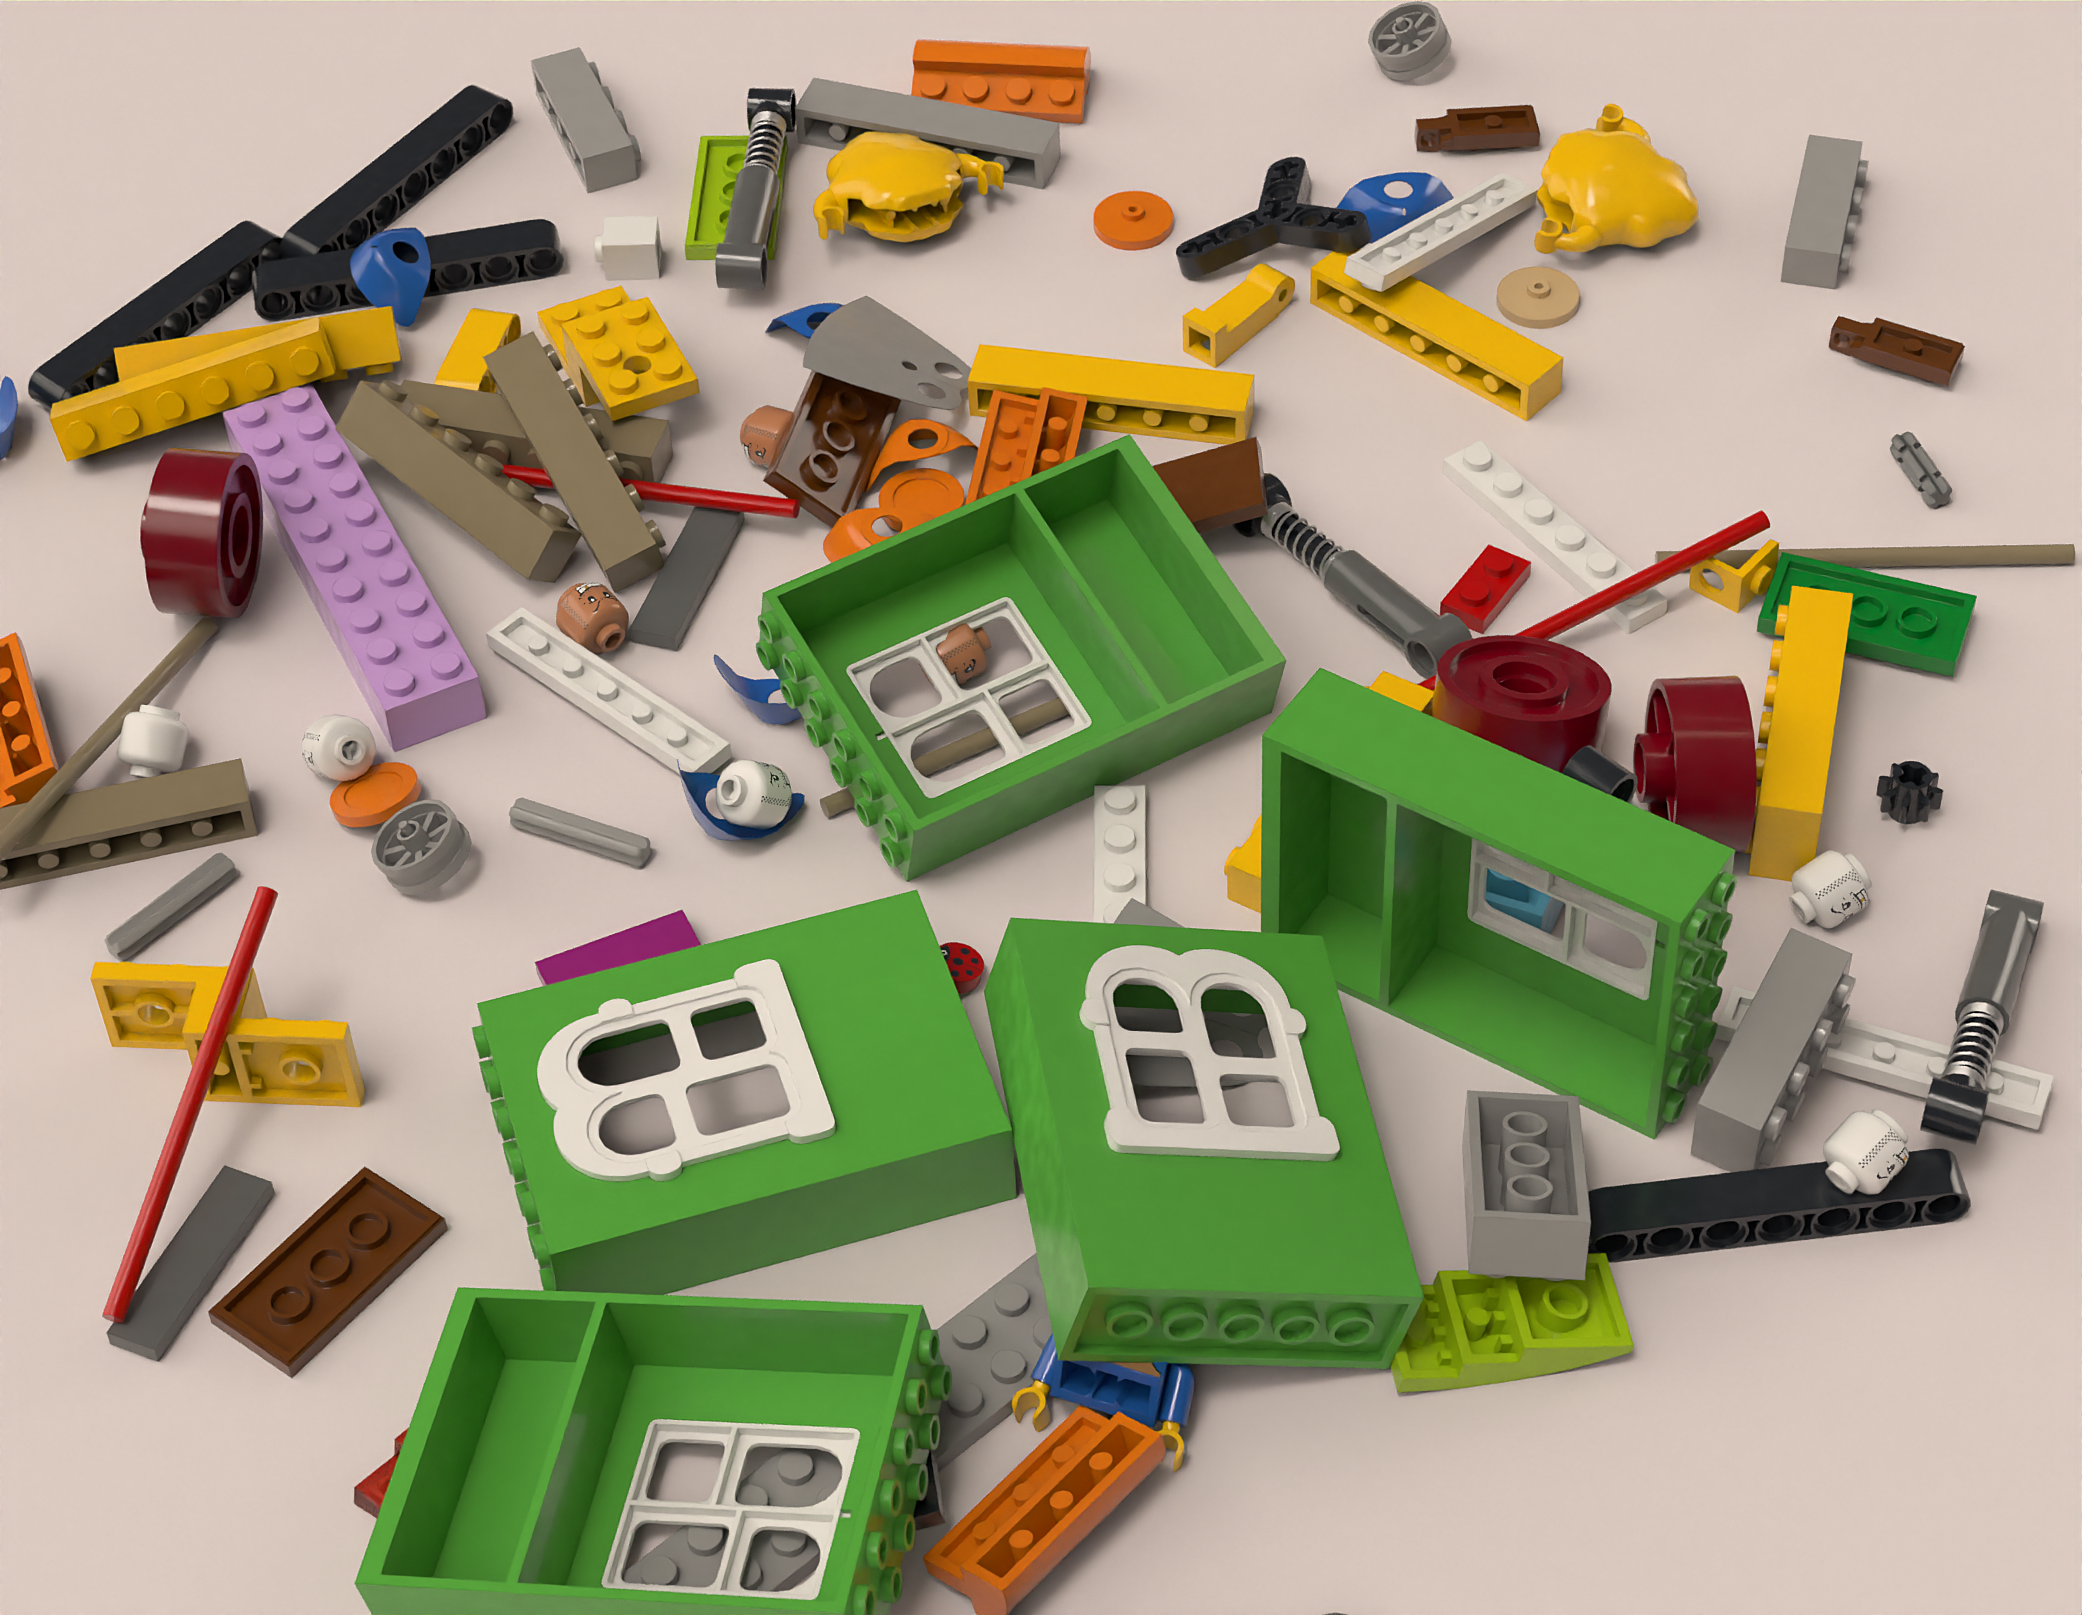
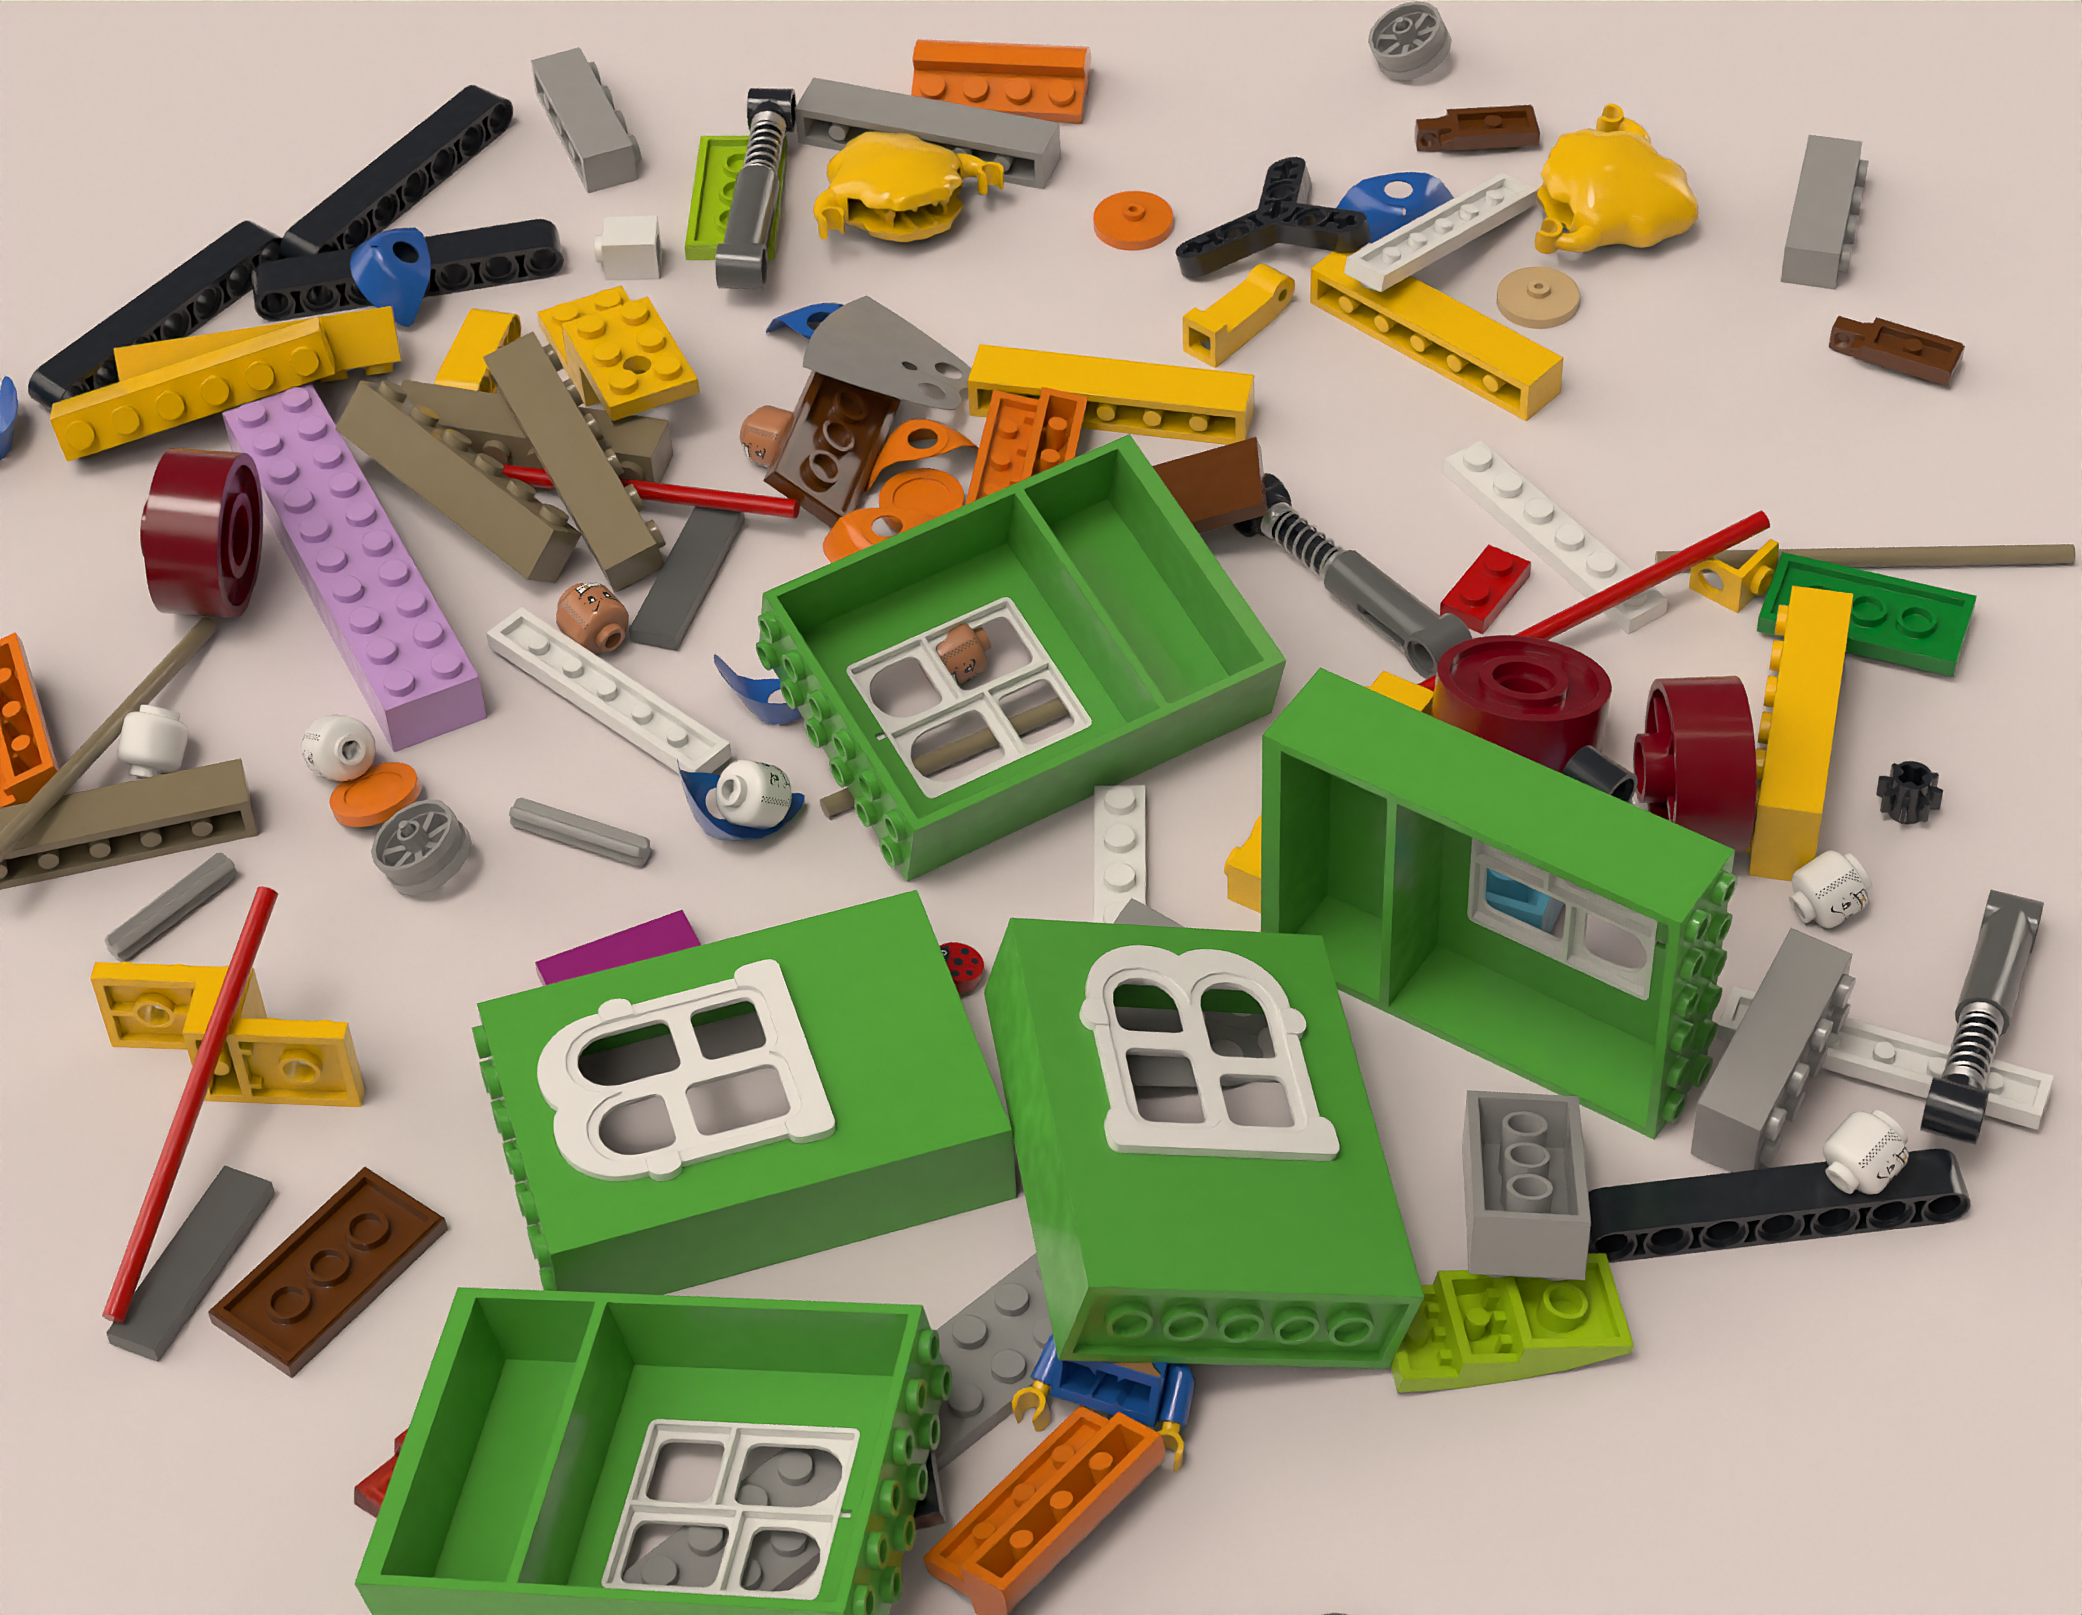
(1921, 469): axle -> none

